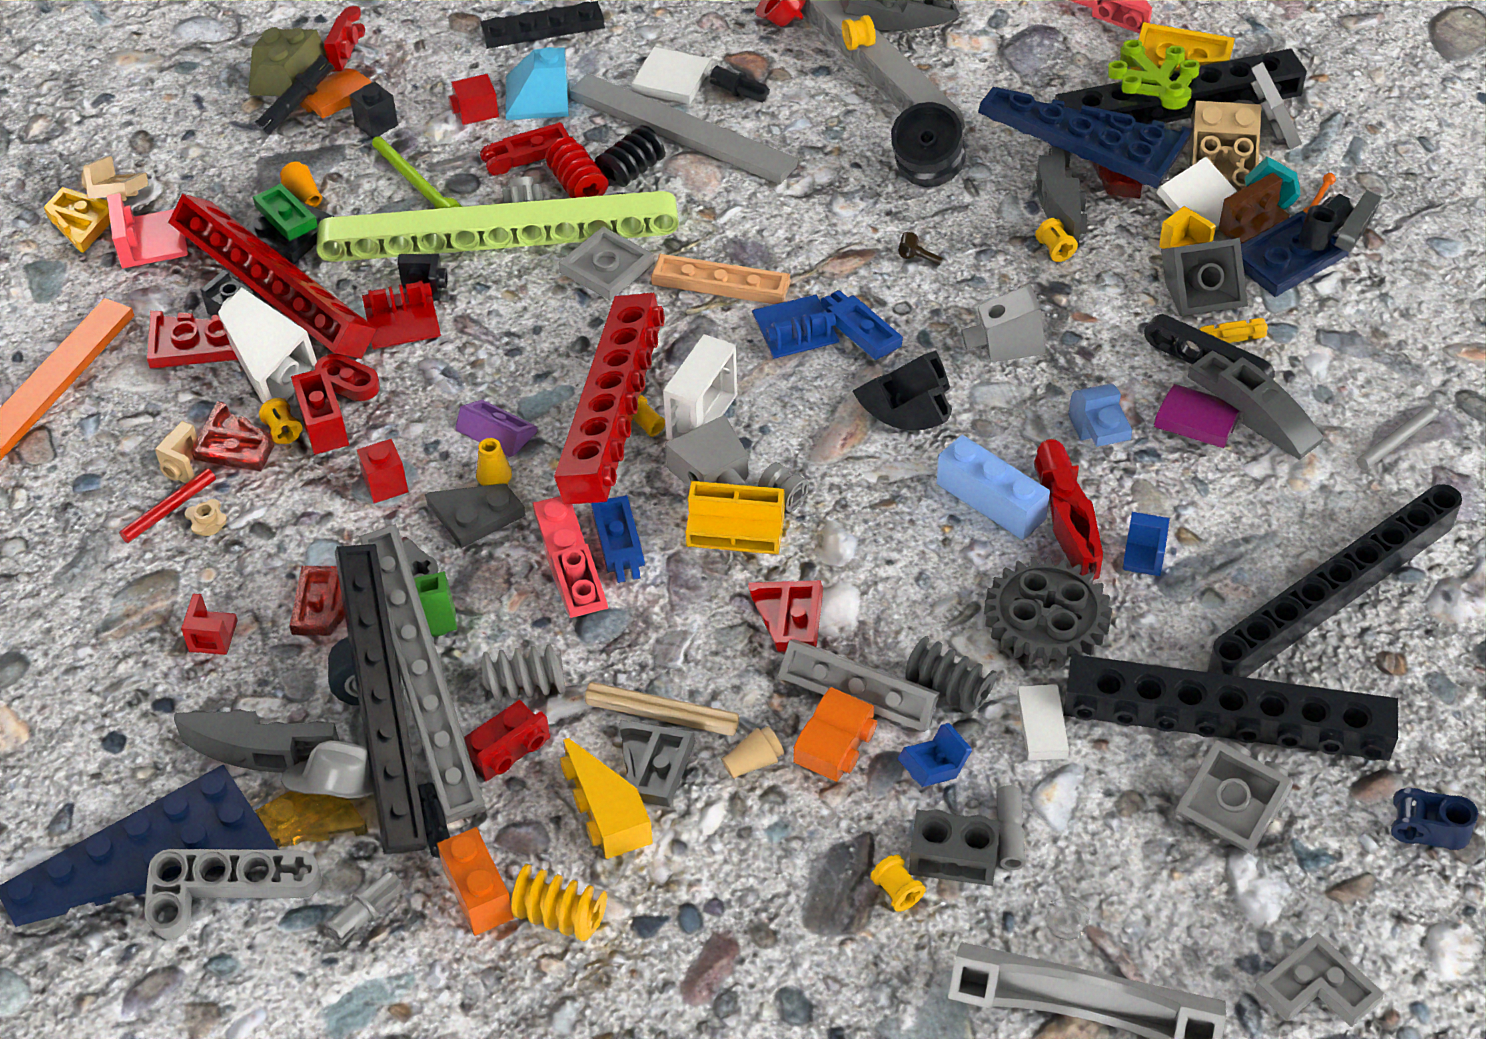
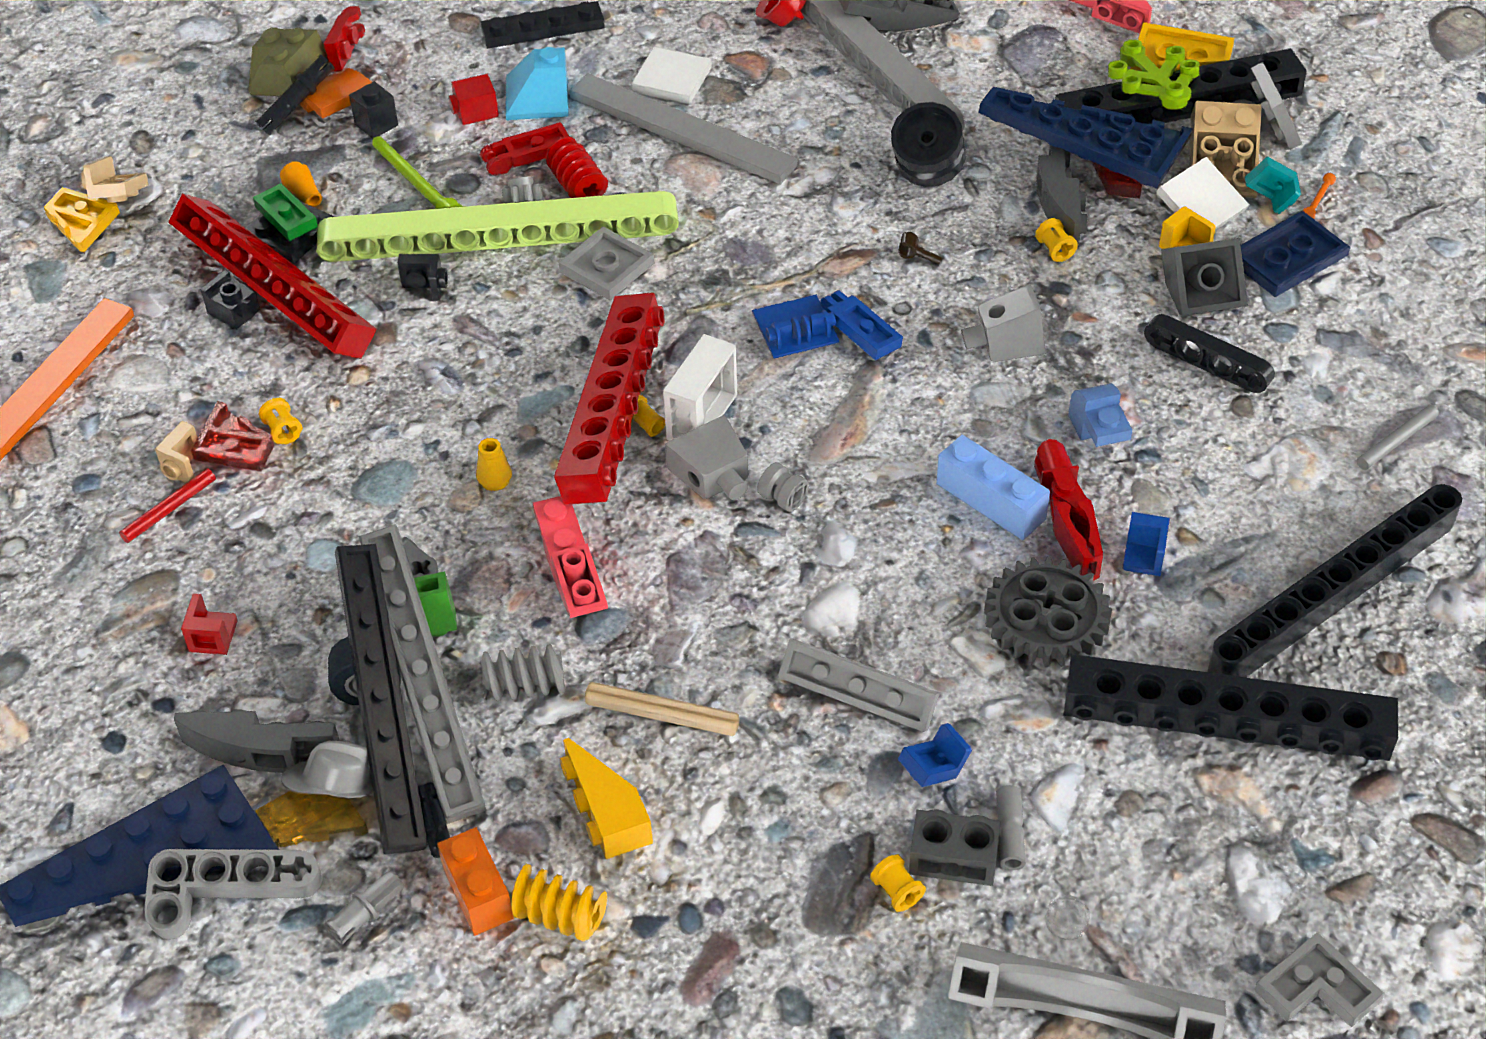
(143, 237): coral bracket -> none
(186, 340): red wing -> none
(206, 517): tan plate -> none
(266, 345): white slope -> none
(317, 602): clear red wing -> none
(320, 410): red brick -> none
(350, 377): red plate -> none
(382, 470): red brick -> none
(401, 316): red hinge -> none
(475, 510): dark grey wing -> none
(484, 420): medium lavender slope -> none
(506, 739): red bracket -> none
(618, 537): blue hinge -> none
(631, 156): black piece -> none
(655, 759): dark grey wing -> none
(720, 279): light nougat tile -> none
(735, 517): yellow piece -> none
(739, 84): black axle -> none
(754, 752): tan cone -> none
(789, 610): wing -> none
(834, 734): orange brick -> none
(858, 32): yellow wheel -> none
(909, 395): black brick -> none
(947, 677): dark grey piece -> none
(1042, 722): white tile -> none
(1197, 416): magenta slope -> none
(1235, 795): light grey plate -> none
(1238, 330): yellow axle -> none
(1253, 209): reddish brown bracket -> none
(1264, 402): dark grey slope -> none
(1324, 221): black piece -> none
(1358, 221): dark grey beam -> none
(1433, 819): dark blue piece -> none

